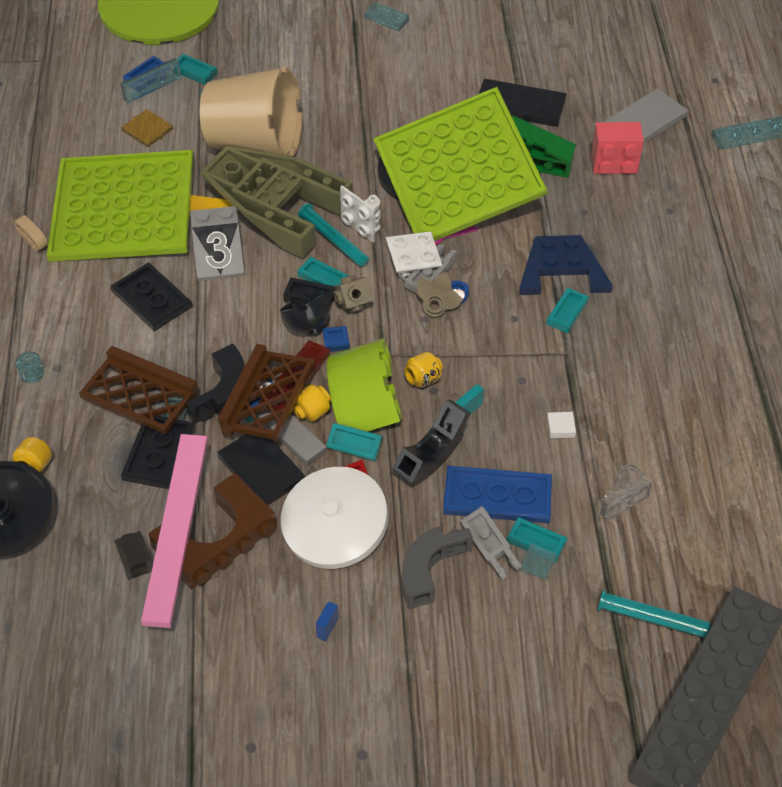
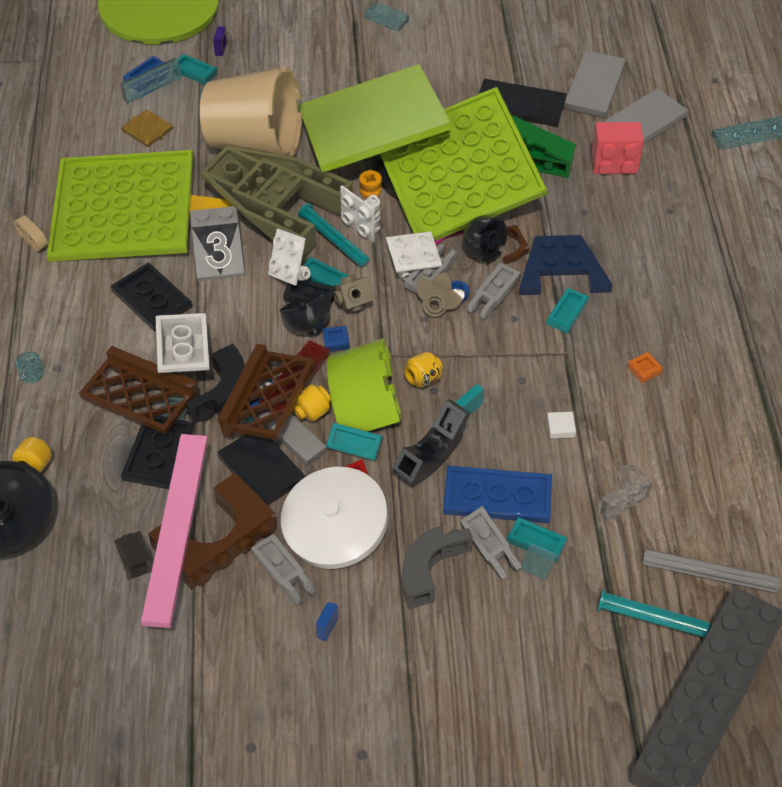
(182, 343): none -> white slope
(220, 41): none -> dark purple tile
(282, 567): none -> light grey hinge
(287, 258): none -> white hinge
(370, 183): none -> light orange wheel
(373, 118): none -> lime tile
(484, 237): none -> black cylinder
(494, 289): none -> light grey hinge
(514, 232): none -> reddish brown cap
(595, 84): none -> light grey tile
(645, 367): none -> orange tile
(711, 570): none -> light grey axle

